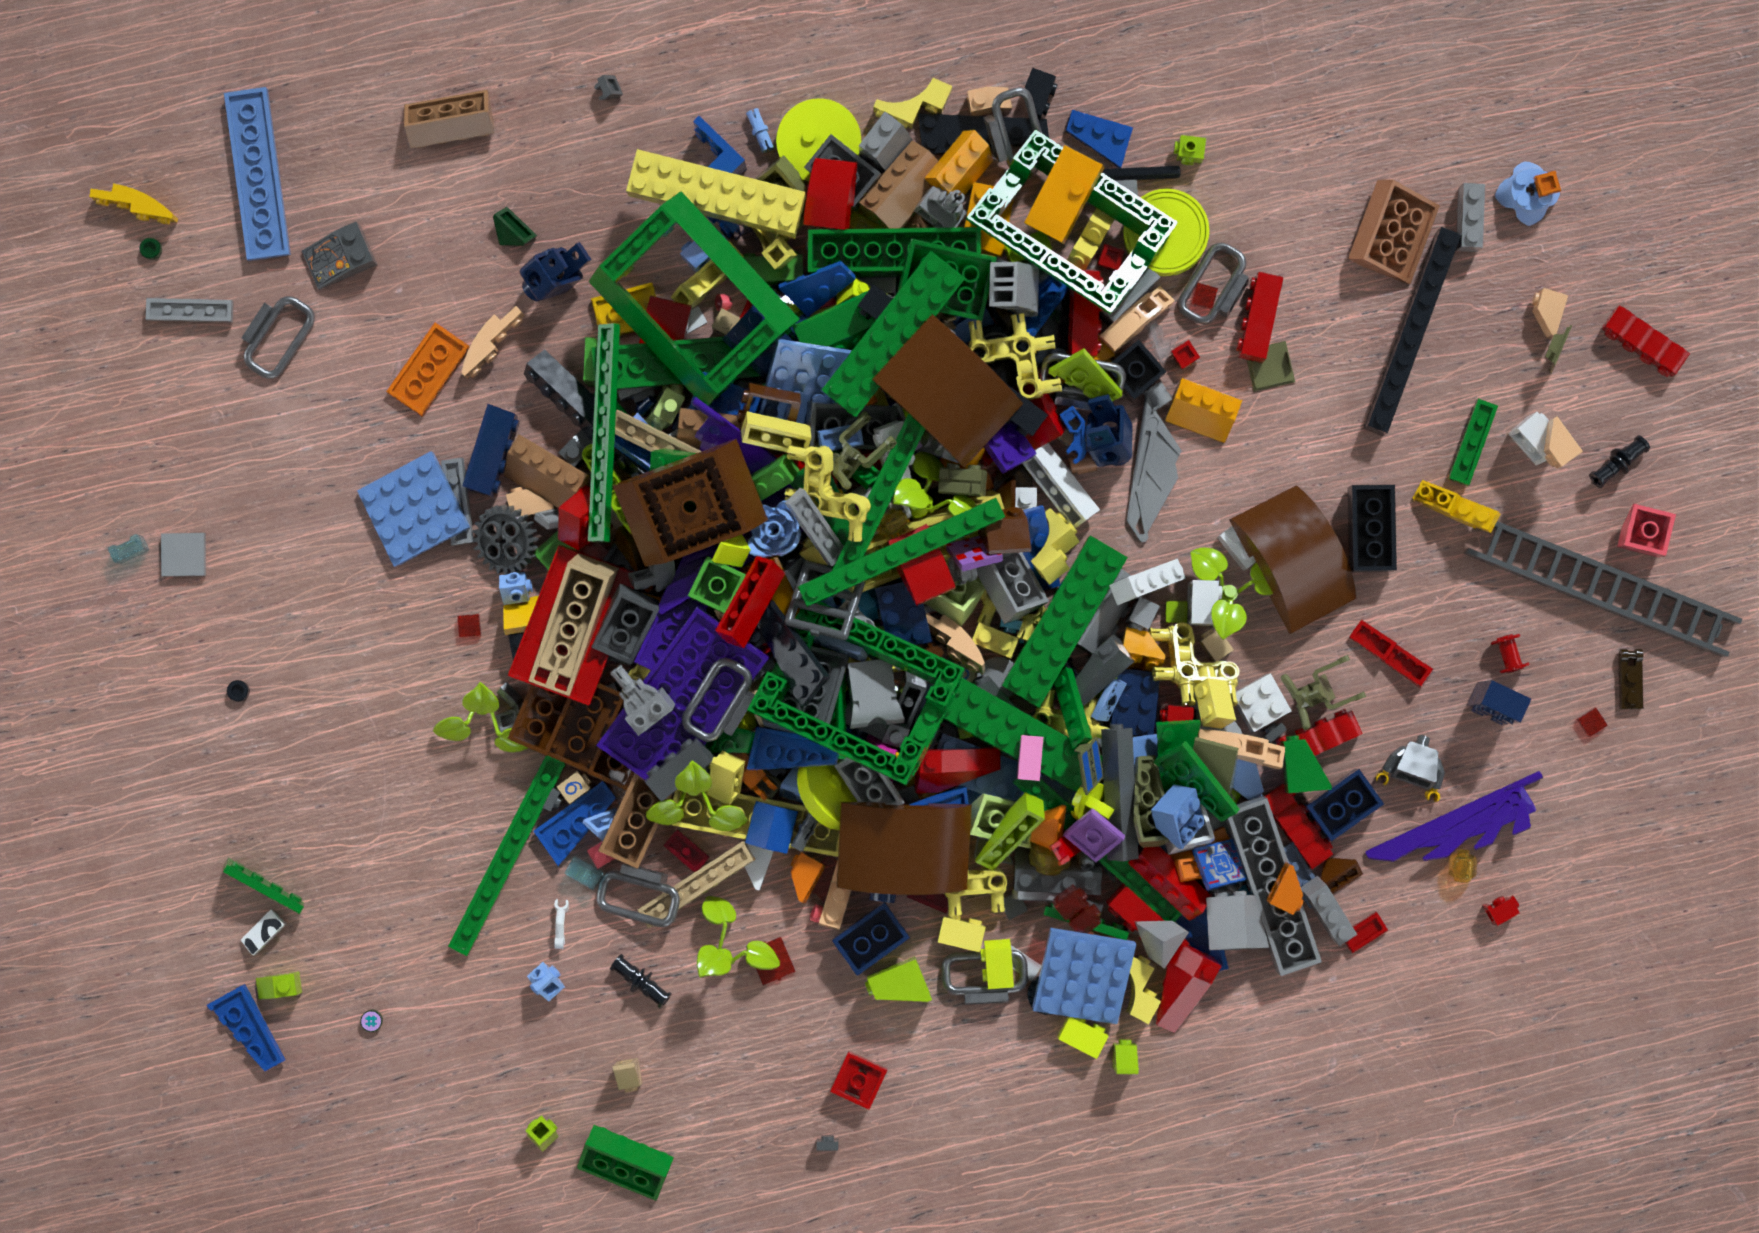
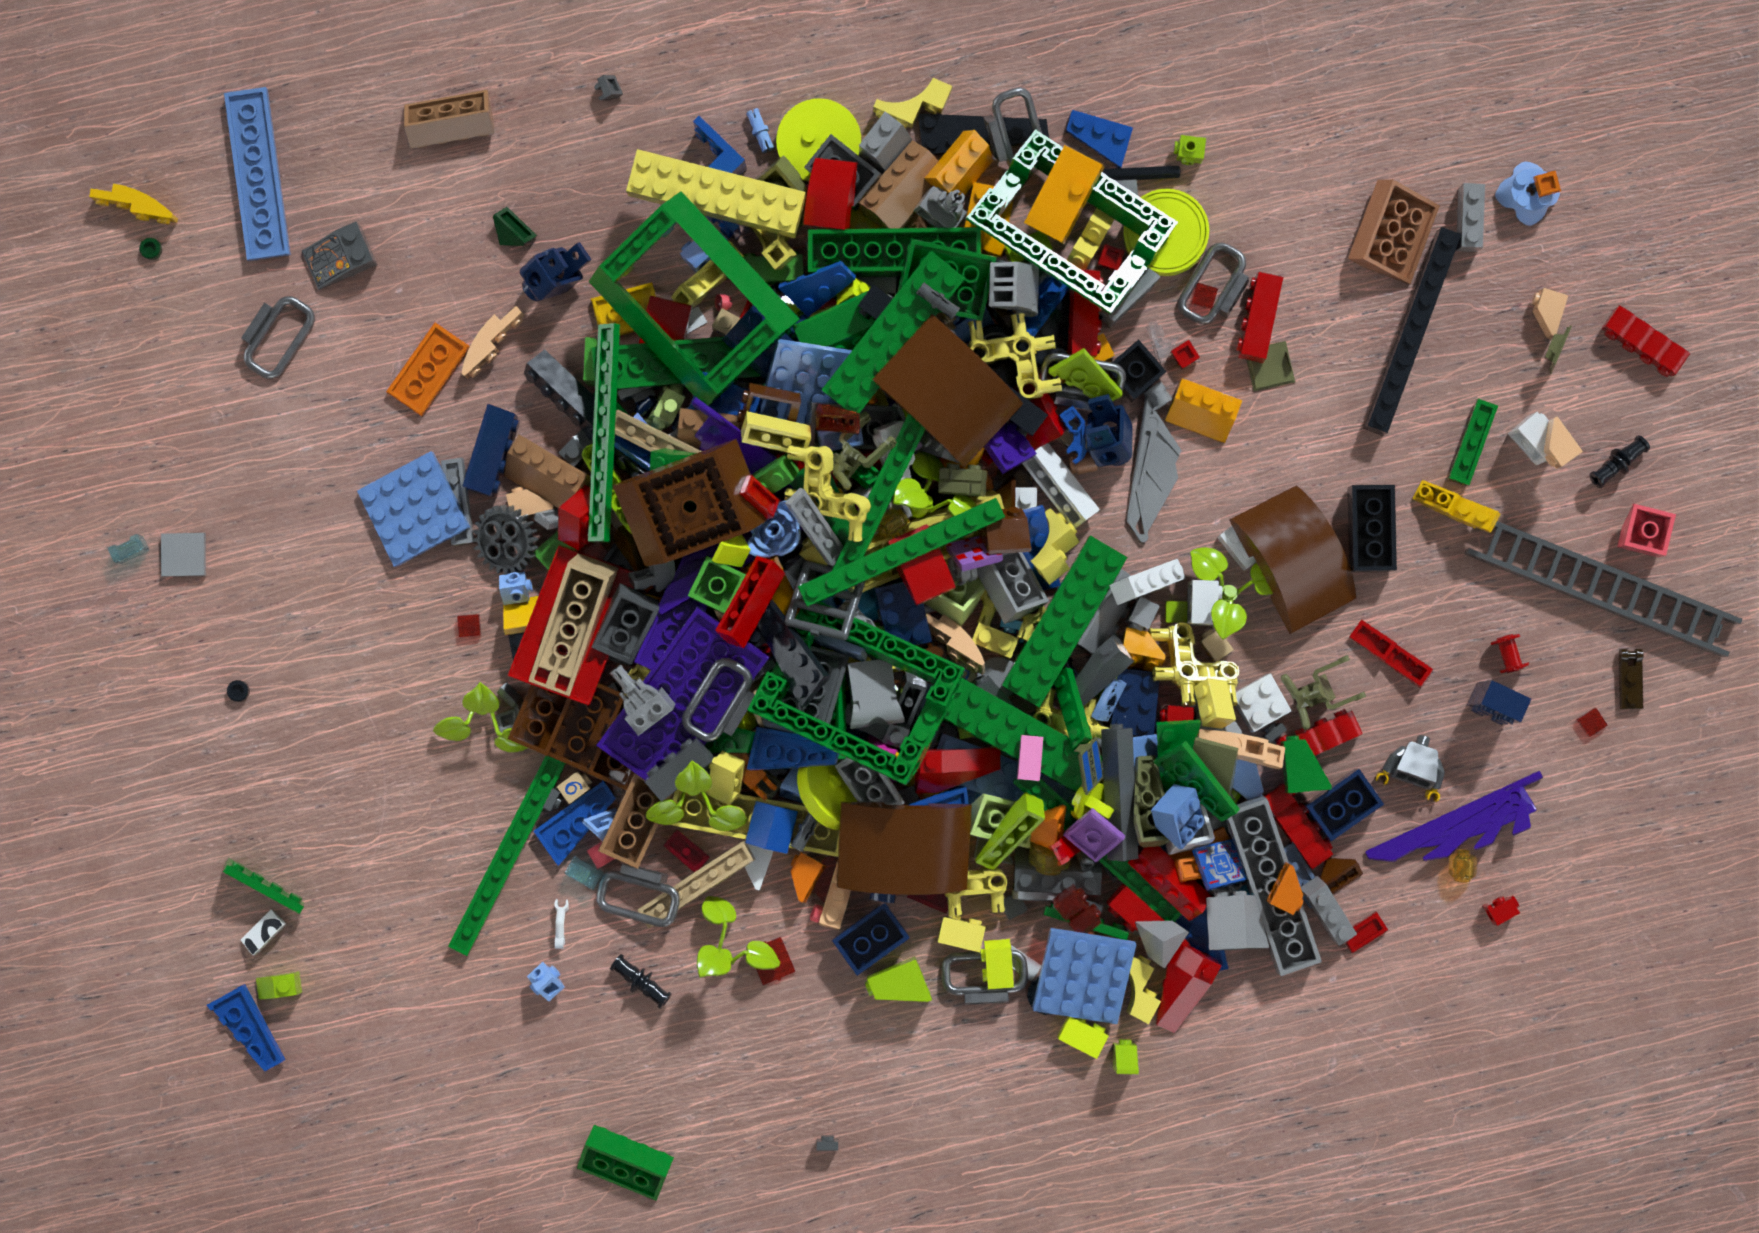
(189, 310): light grey plate -> none
(371, 1020): tile -> none
(542, 1132): lime brick -> none
(628, 1074): tan slope -> none
(759, 497): none -> red tile
(825, 424): none -> clear red slope
(852, 1080): red brick -> none
(937, 300): none -> dark grey pin
(981, 100): light nougat slope -> none
(1041, 86): black slope -> none
(1136, 318): light nougat slope -> none

